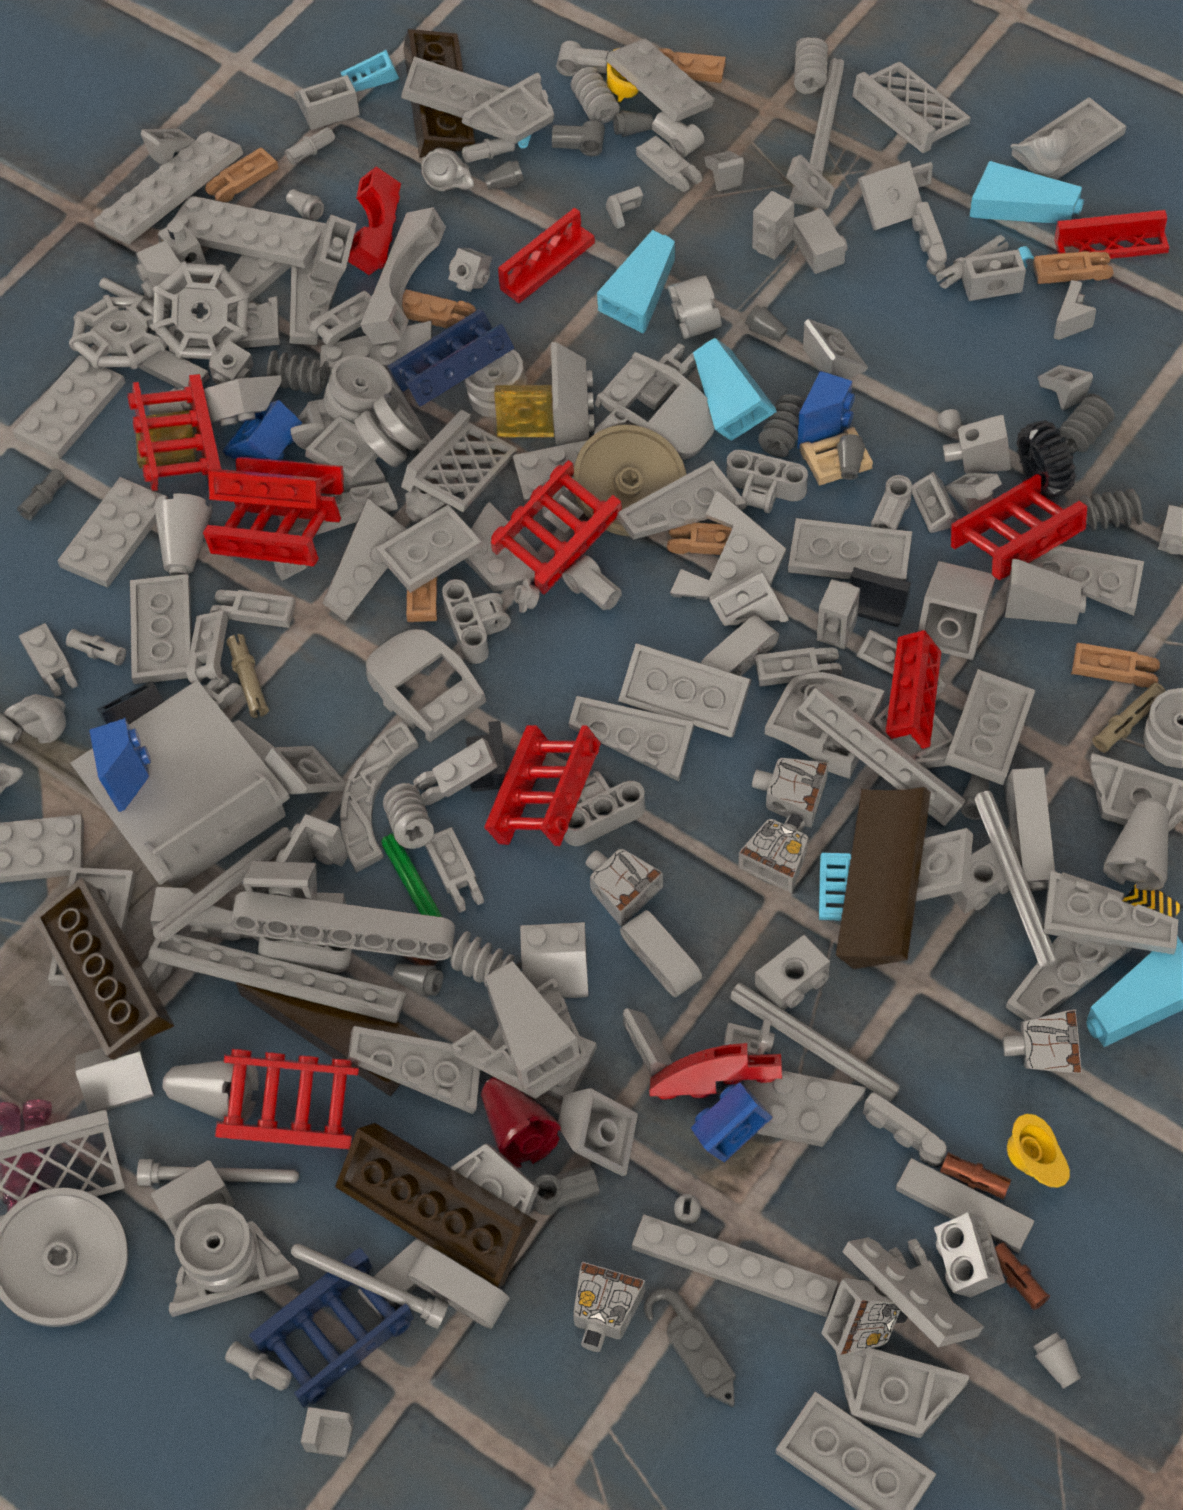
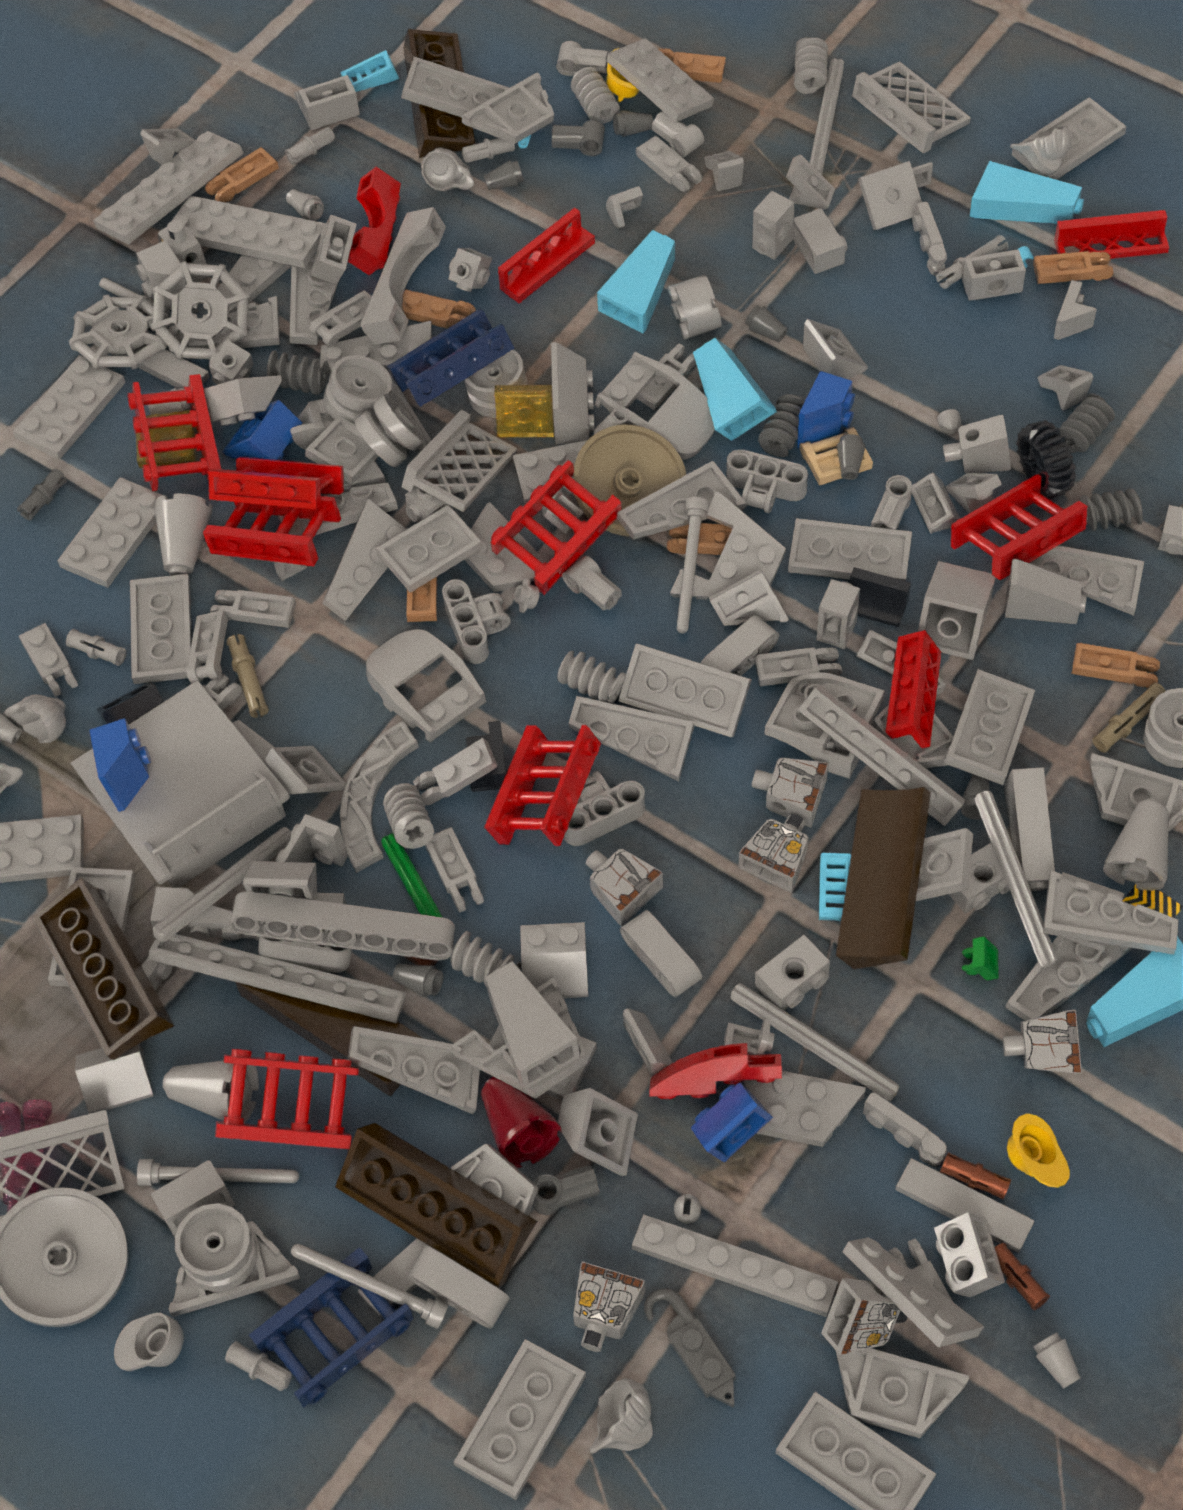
(149, 1342): none -> light grey cap
(327, 1432): light grey panel -> none
(520, 1419): none -> light grey plate
(590, 679): none -> light grey piece
(623, 1417): none -> light grey hair
(696, 511): none -> light grey piece
(984, 959): none -> green tile

